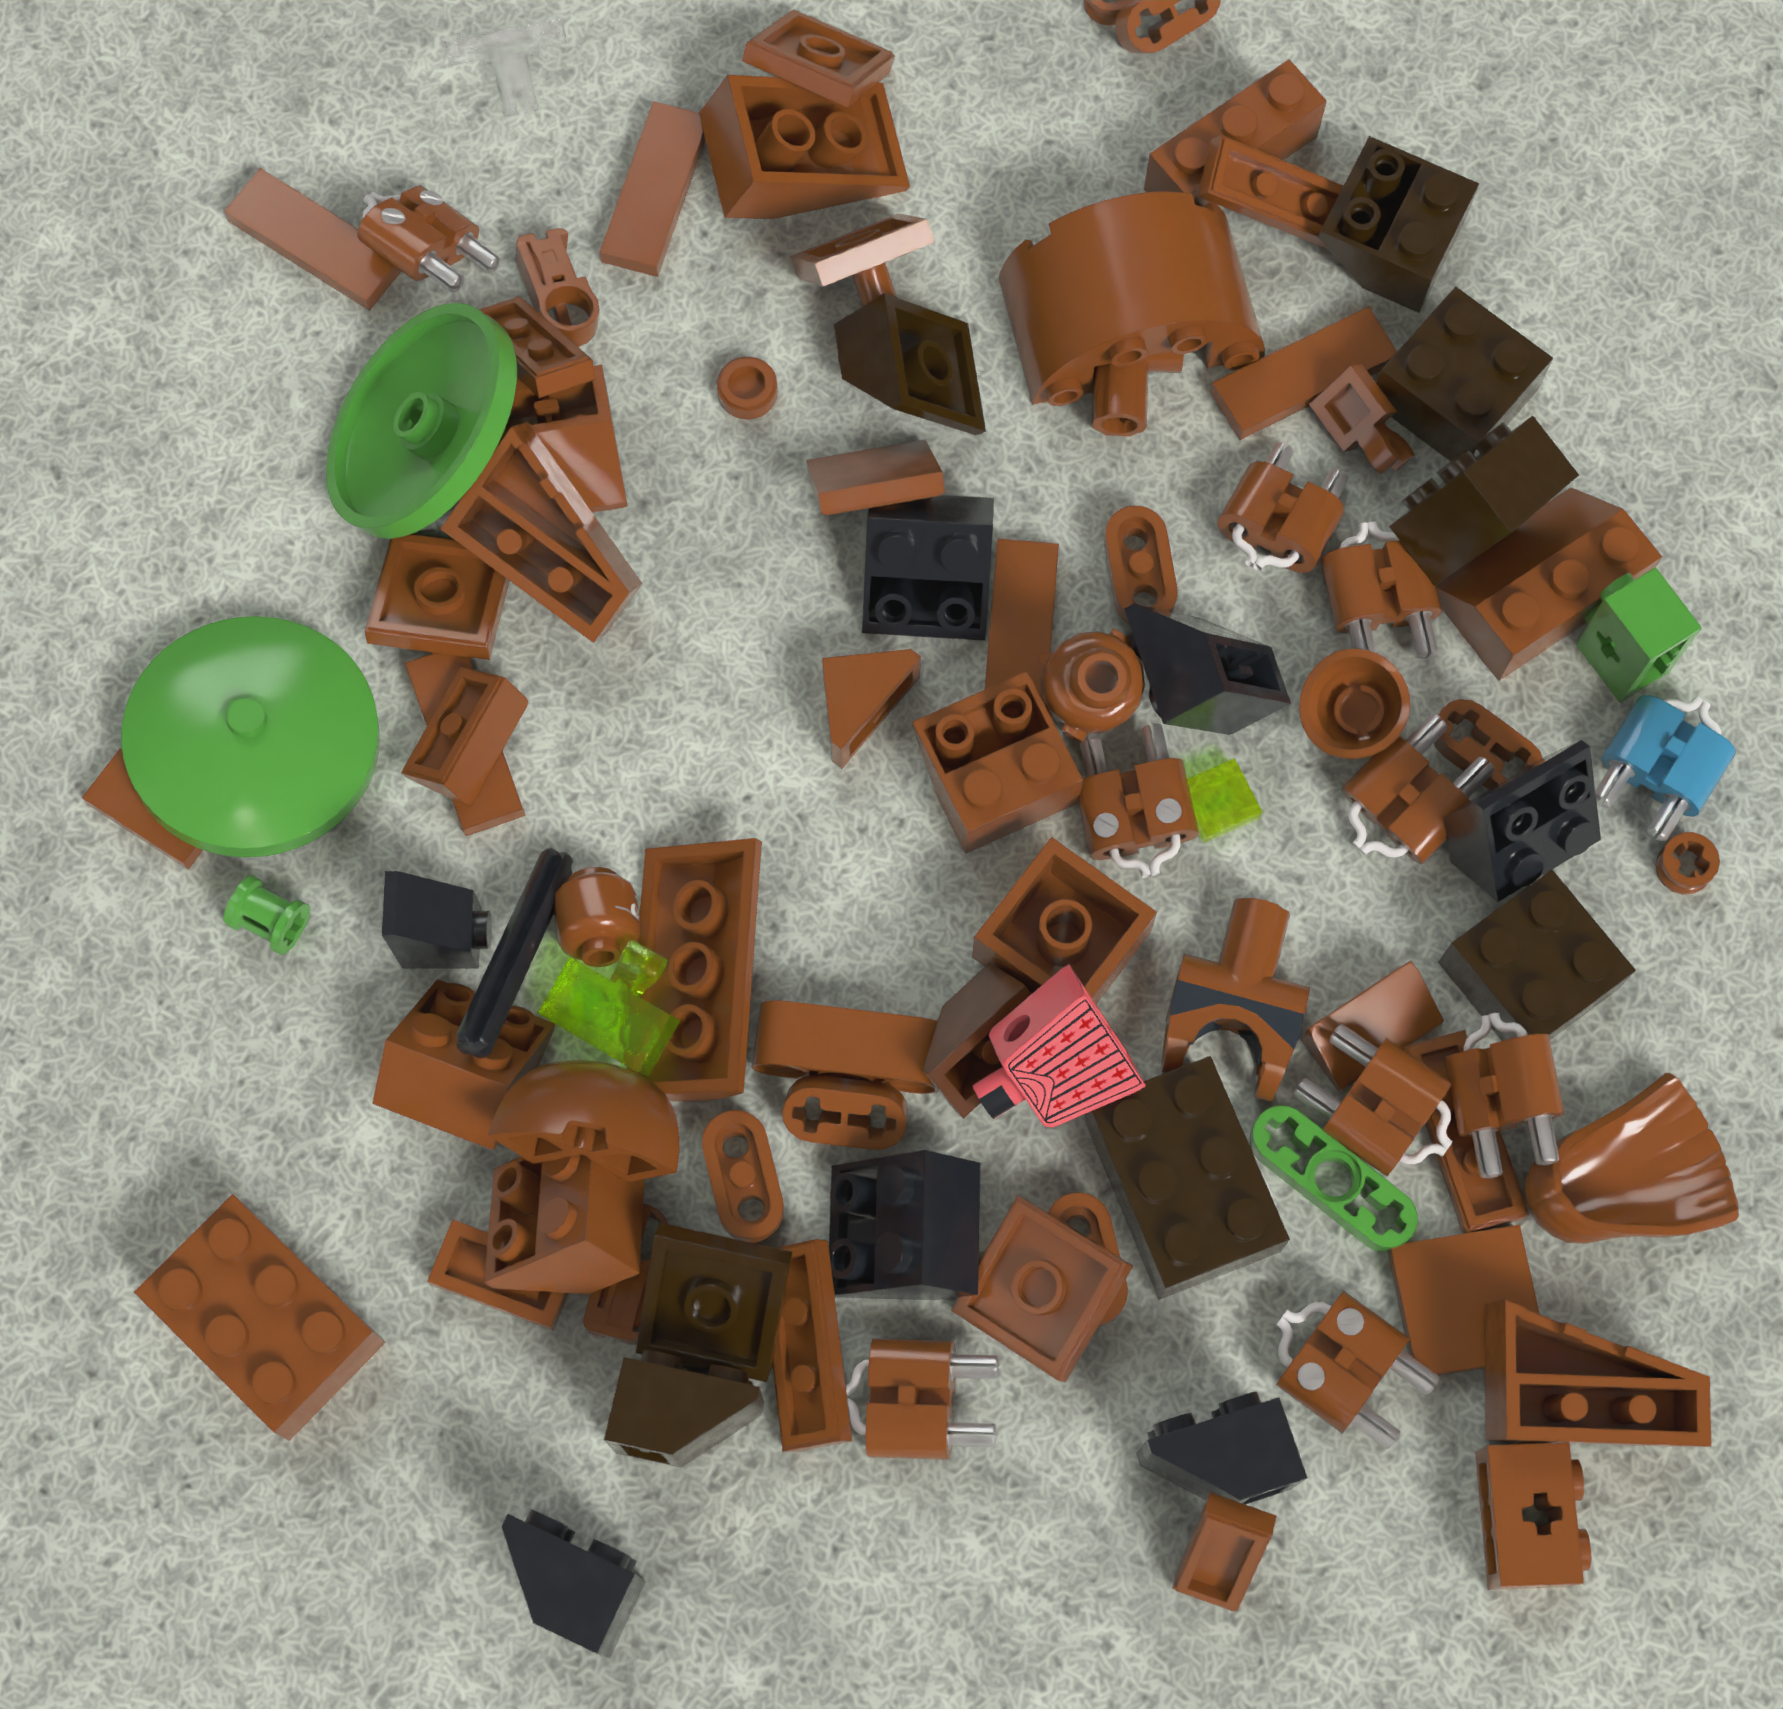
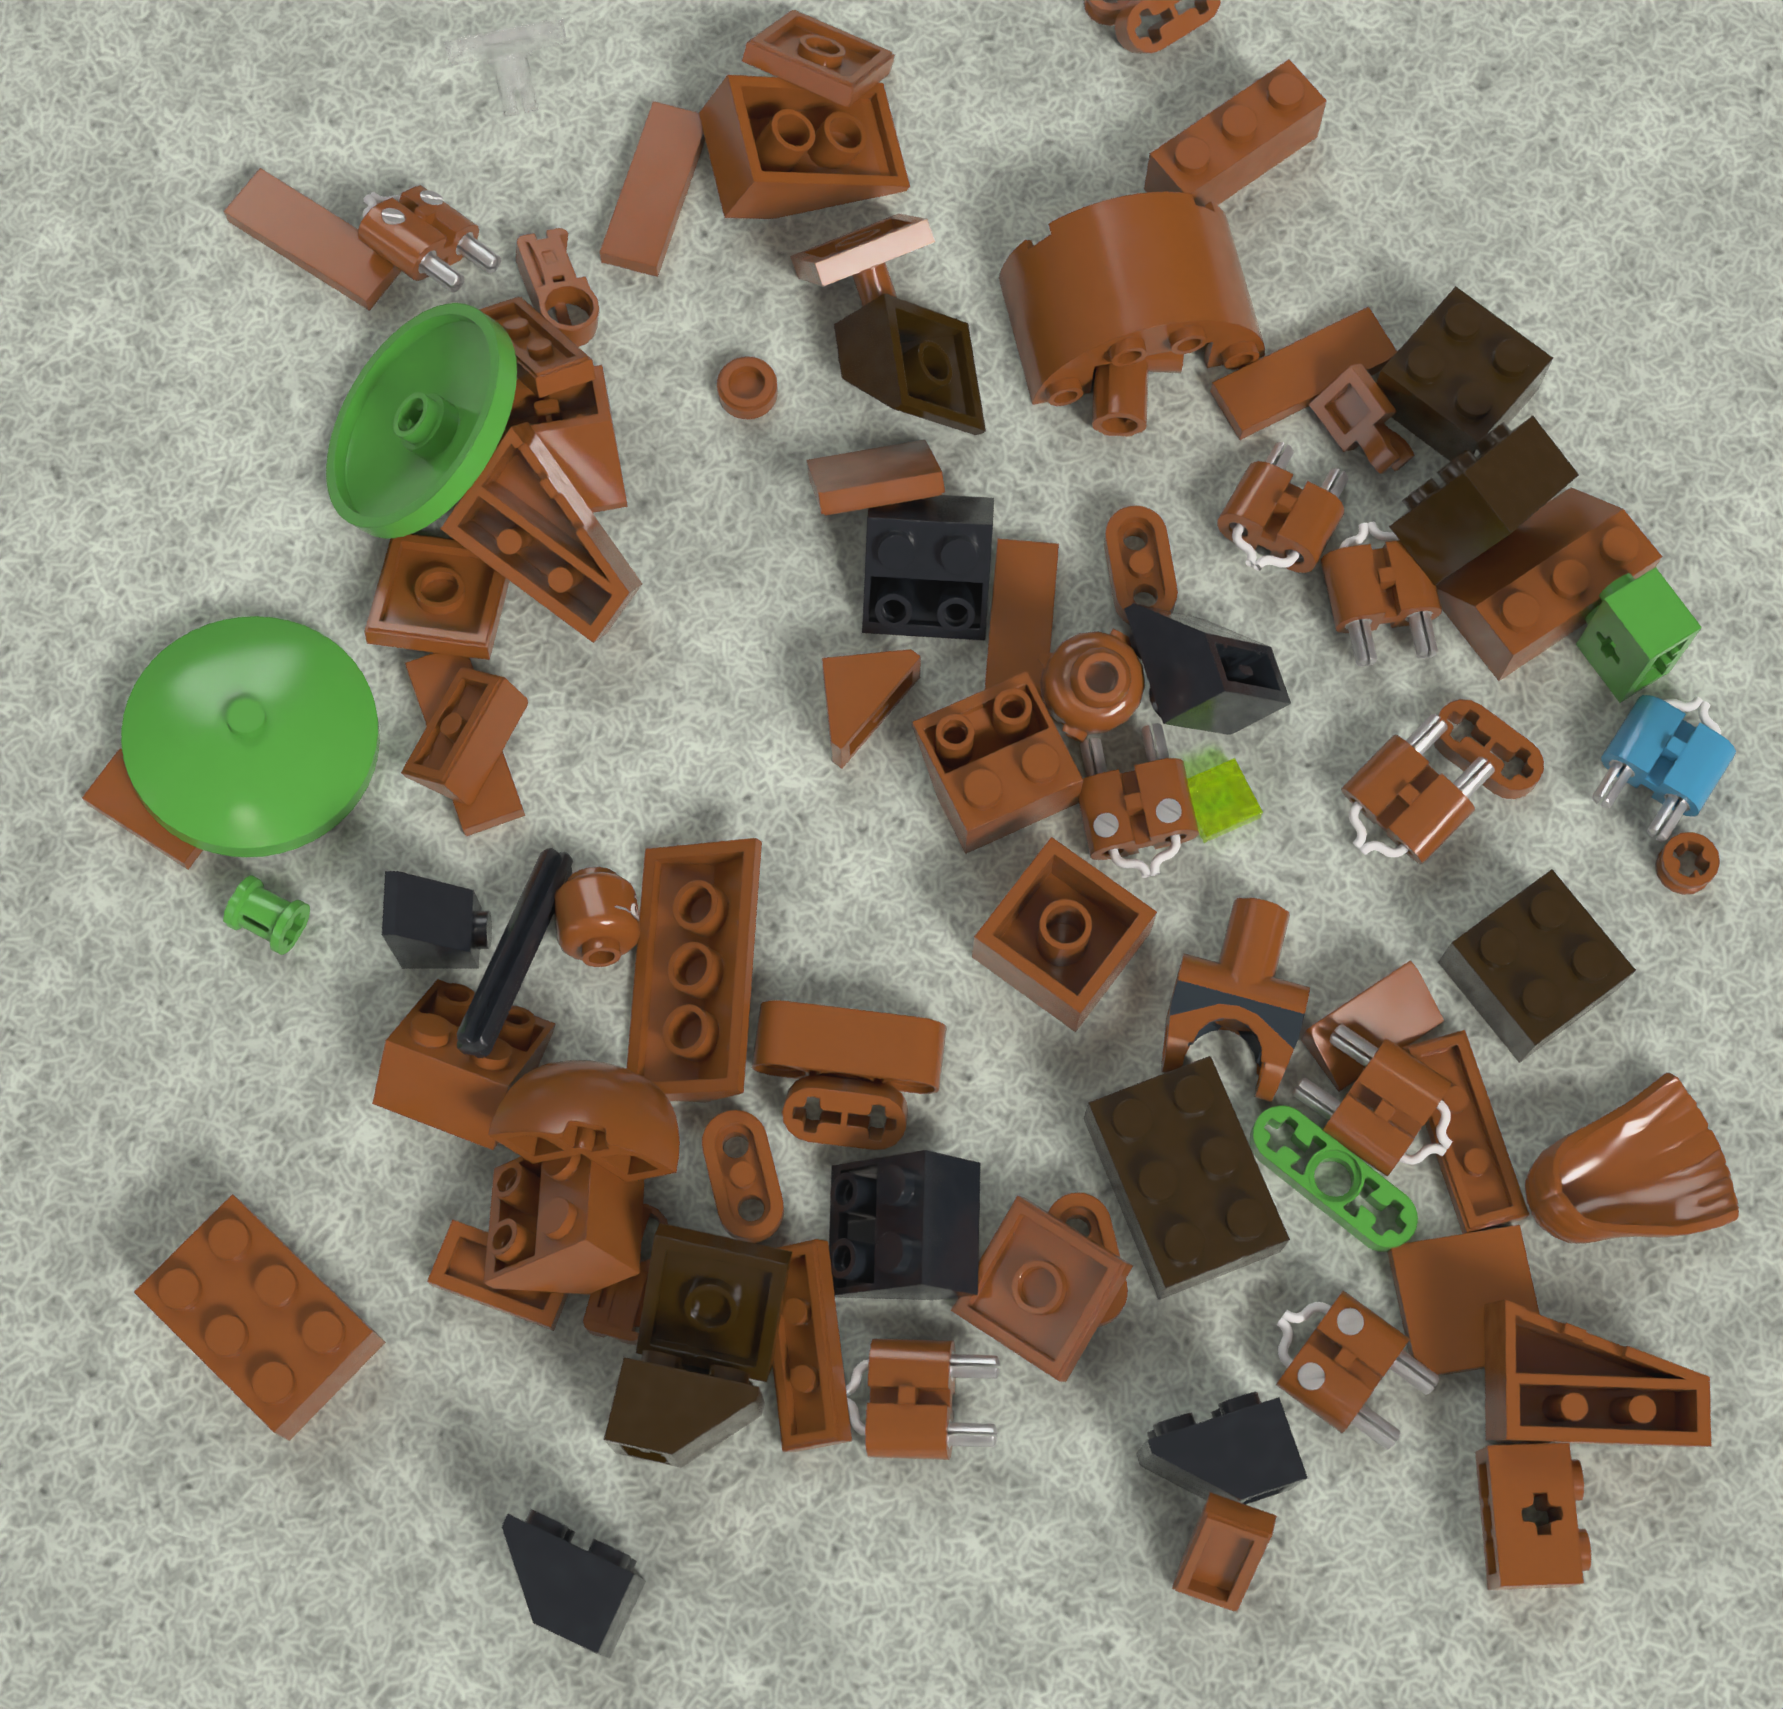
(611, 1010): clear neon green plate -> none
(961, 1044): reddish brown slope -> none
(1057, 1056): coral torso -> none
(1267, 189): dark orange tile -> none
(1354, 704): dark orange helmet -> none
(1397, 222): dark brown slope -> none
(1505, 1088): dark orange piece -> none
(1527, 823): black slope -> none

